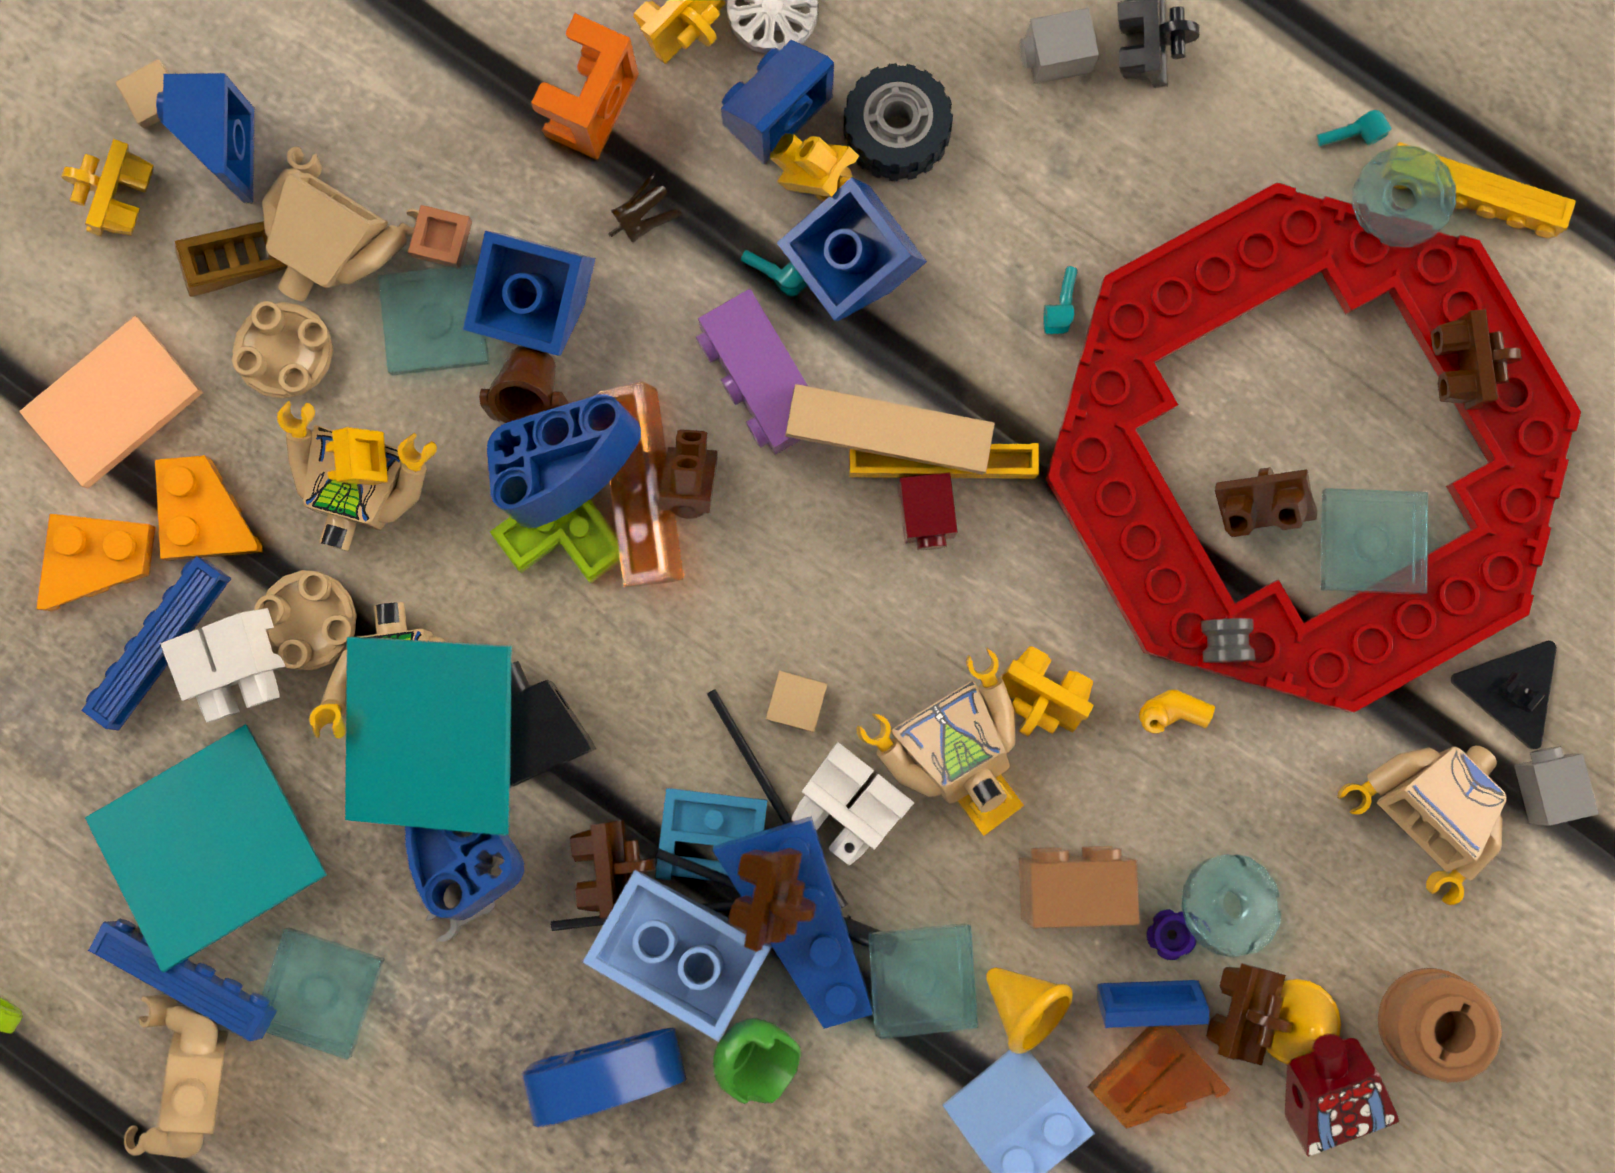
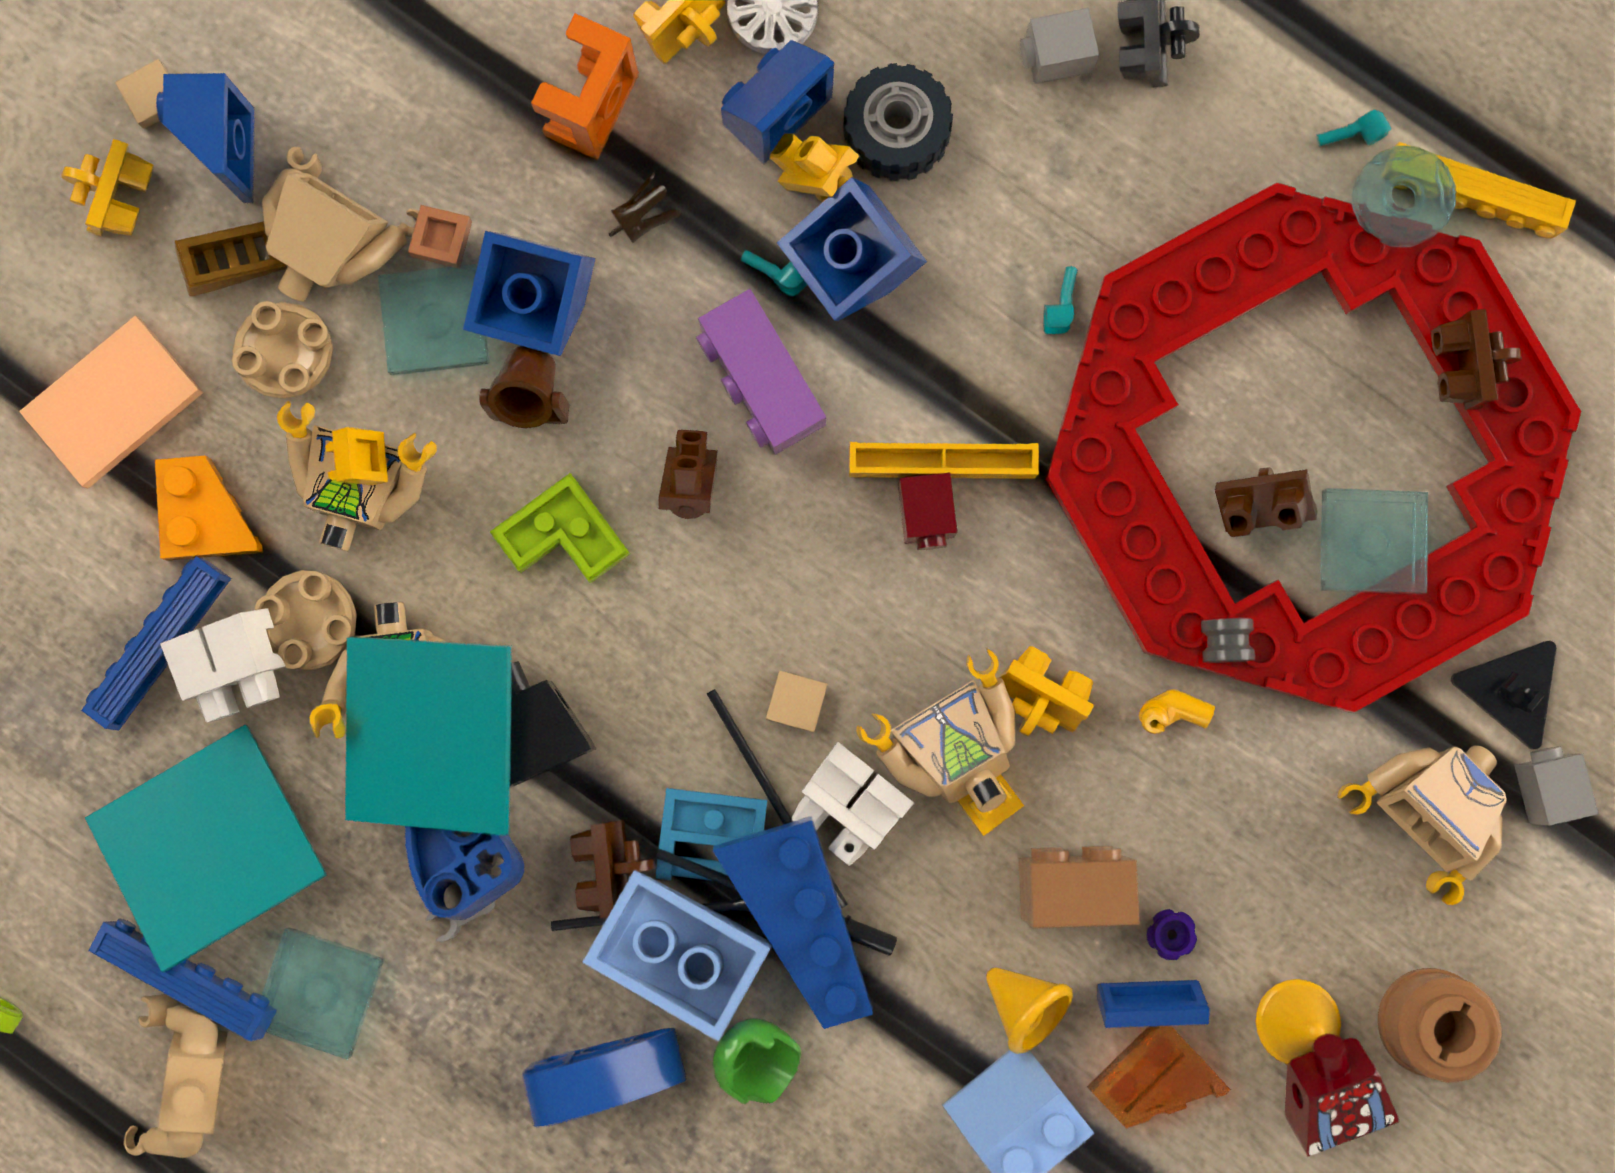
(90, 557): light orange wing -> none
(559, 458): blue beam -> none
(644, 533): clear orange slope -> none
(776, 898): reddish brown hips -> none
(889, 429): tan tile -> none
(923, 980): clear light blue tile -> none
(1205, 910): clear light blue tile -> none
(1251, 1015): reddish brown hips -> none

